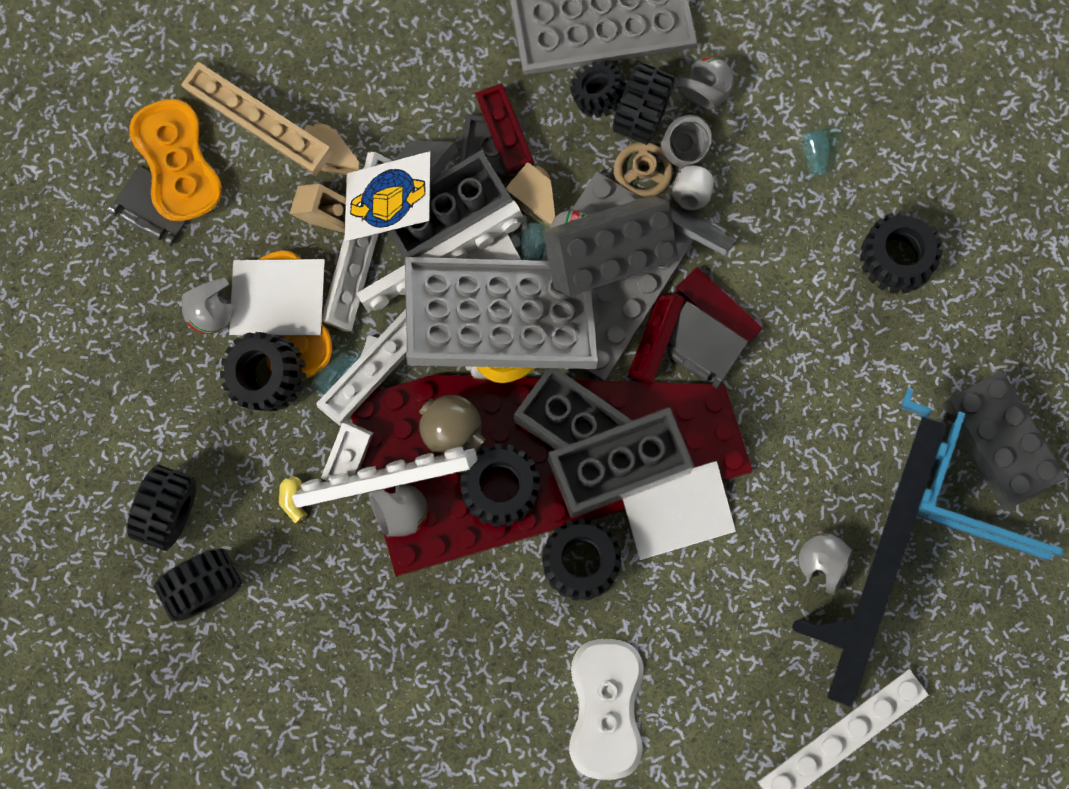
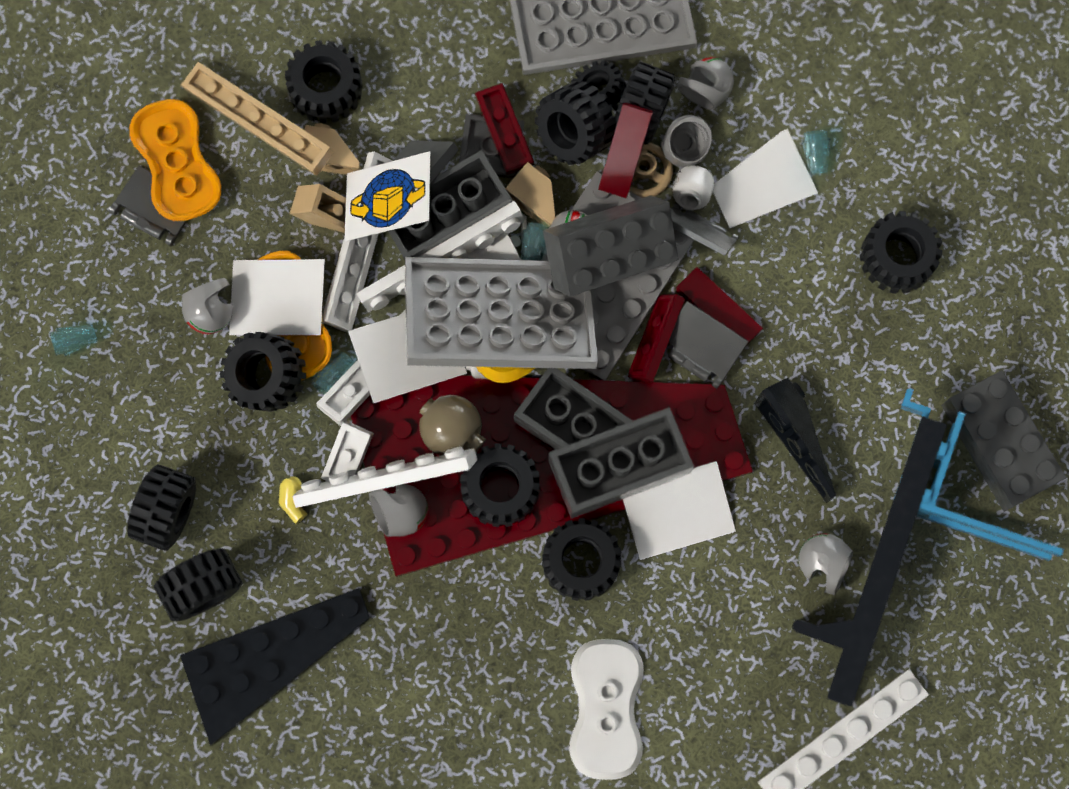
(72, 338): none -> clear light blue cone
(252, 666): none -> black wing
(316, 60): none -> black tyre
(383, 360): none -> white sticker
(575, 122): none -> black tyre
(625, 150): none -> dark red tile
(764, 182): none -> white sticker
(791, 421): none -> black wedge

